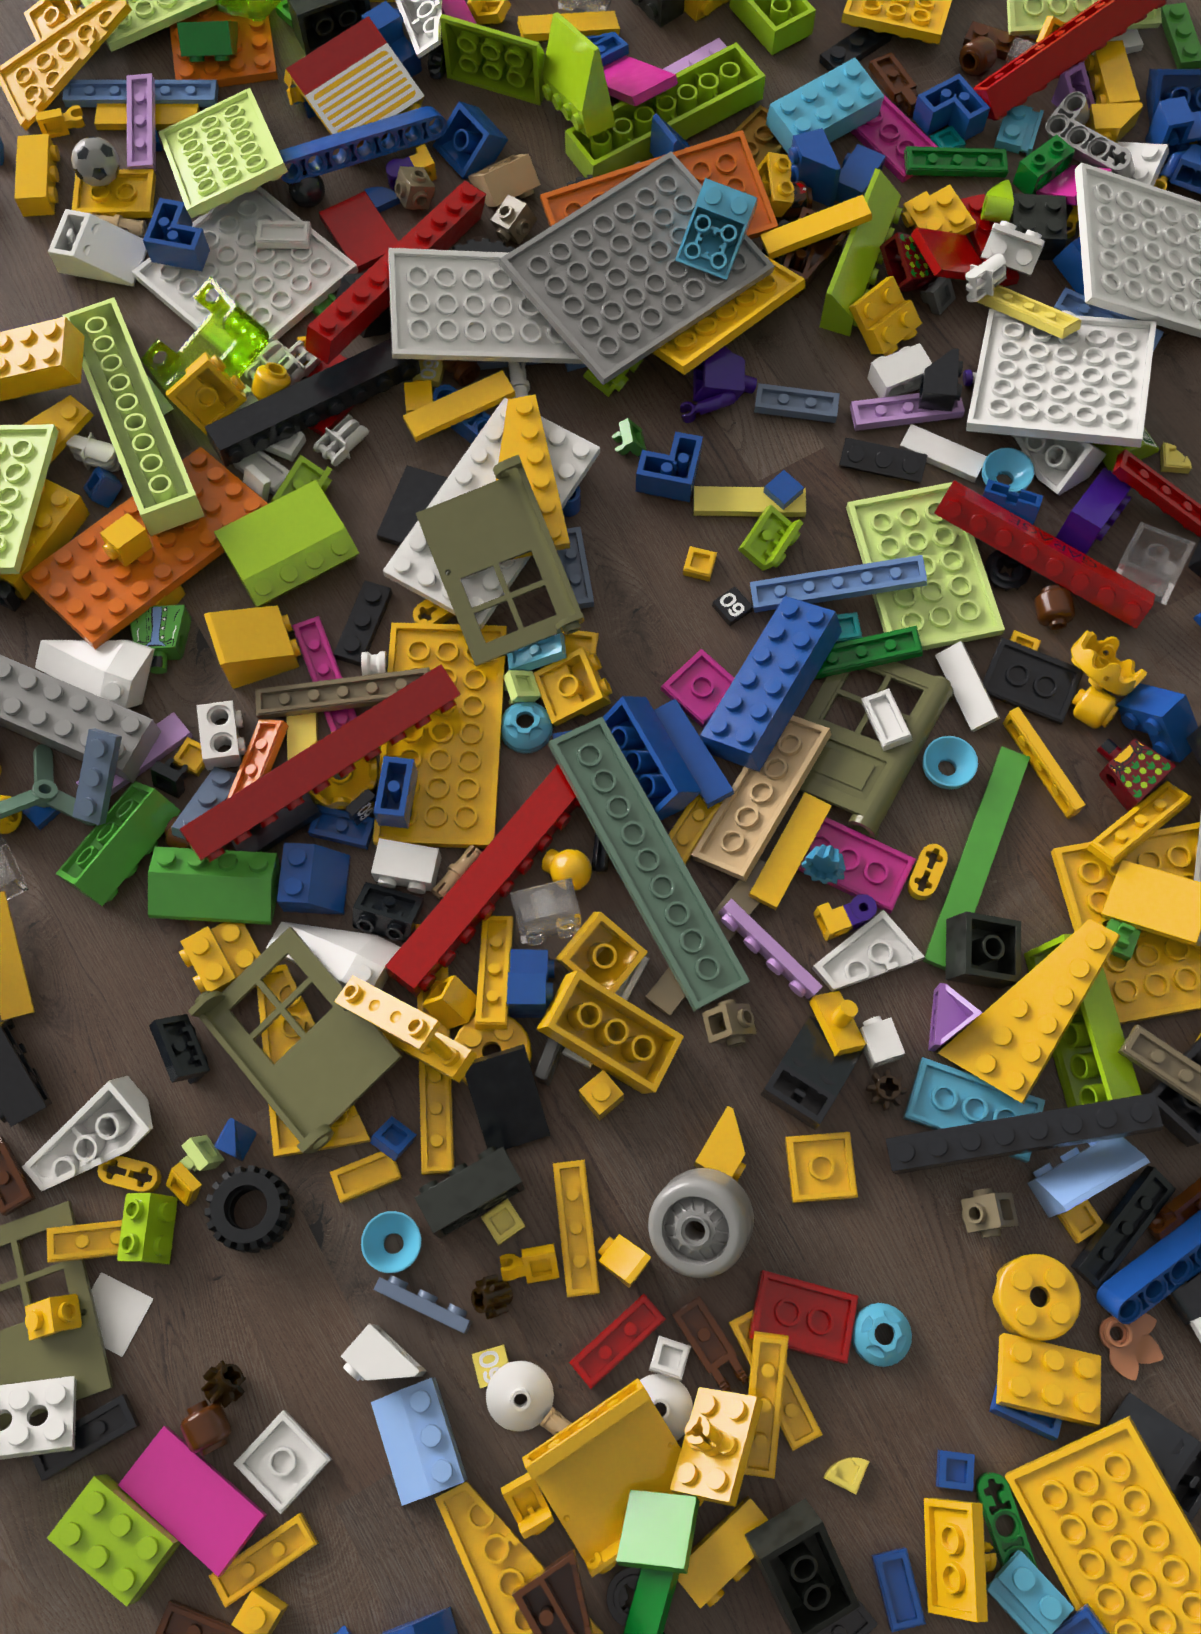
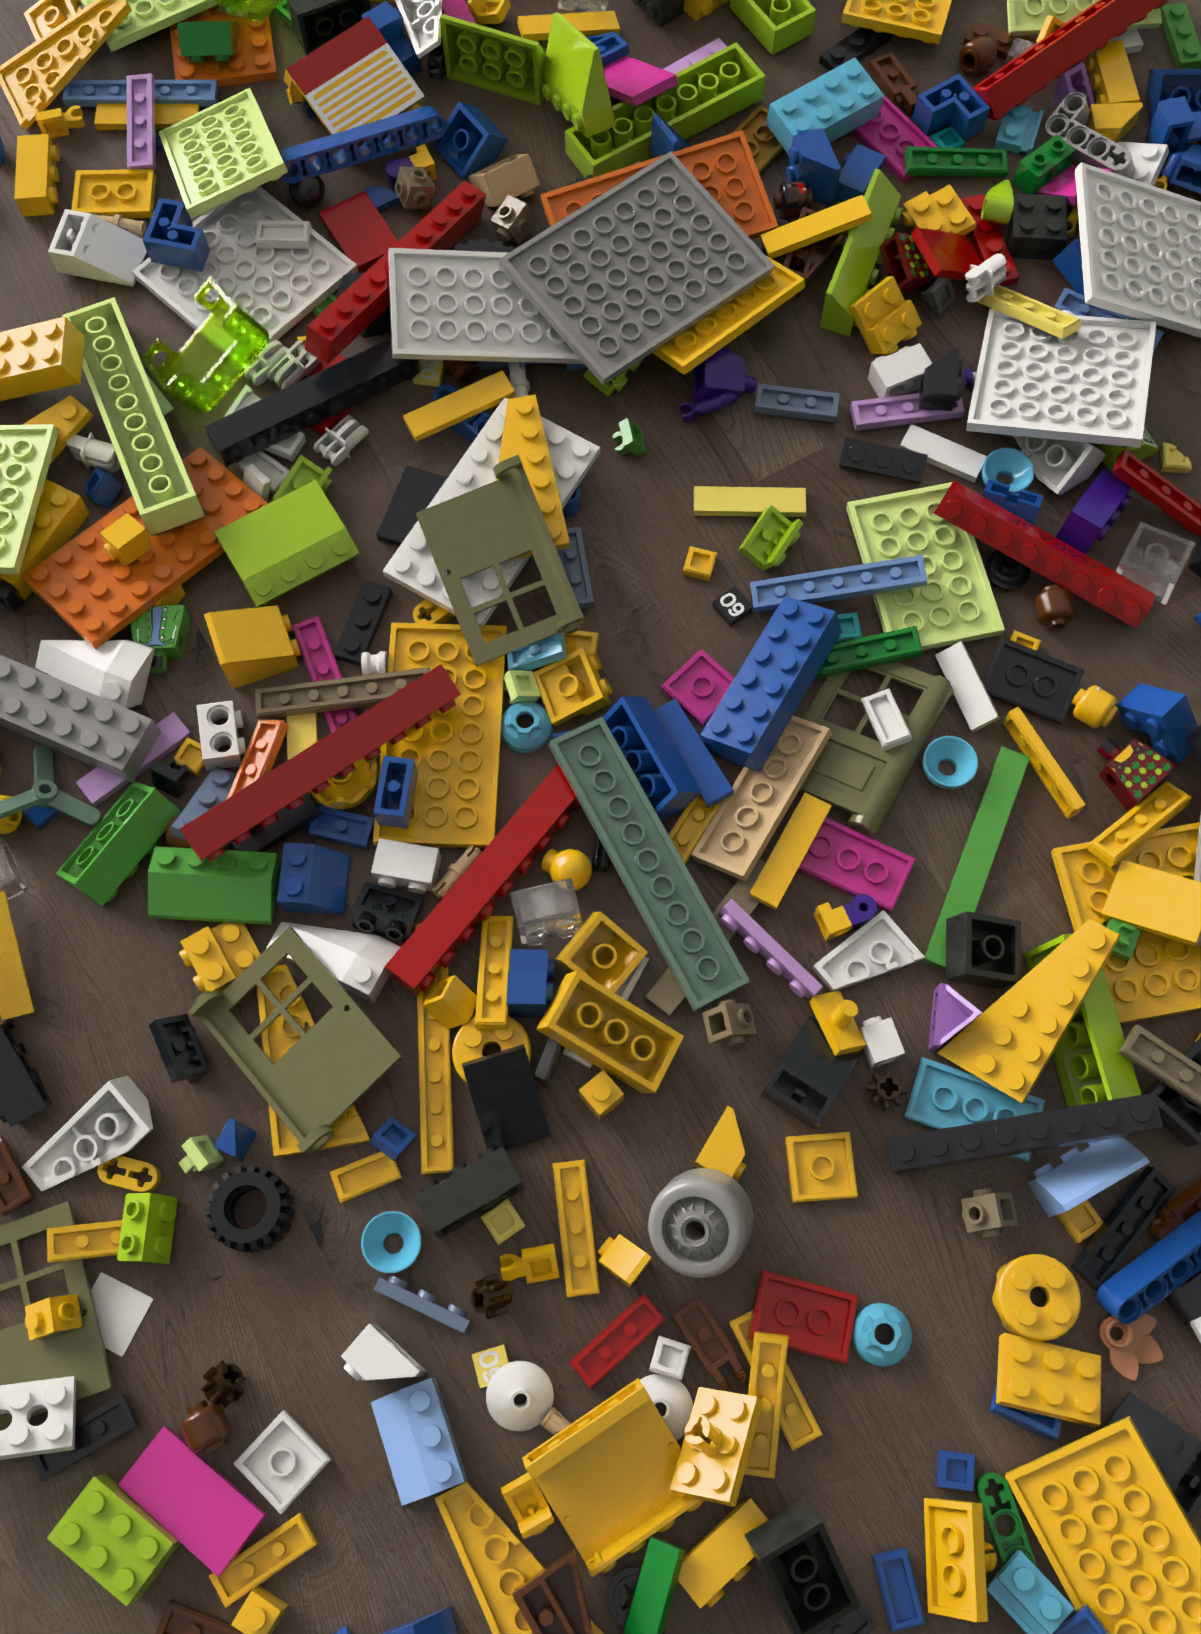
(95, 161): light grey piece -> none
(97, 776): sand blue plate -> none
(183, 1184): yellow tile -> none
(207, 391): yellow plate -> none
(269, 380): yellow head -> none
(361, 807): black tile -> none
(407, 1028): yellow fence -> none
(417, 394): yellow brick -> none
(658, 1531): tile -> none
(671, 474): blue brick -> none
(716, 229): medium azure slope -> none
(776, 178): yellow plate -> none
(783, 489): blue tile -> none
(824, 864): dark azure piece -> none
(847, 1473): light yellow tile -> none
(933, 874): yellow beam -> none
(1018, 248): white bracket -> none
(1105, 668): yellow plate -> none

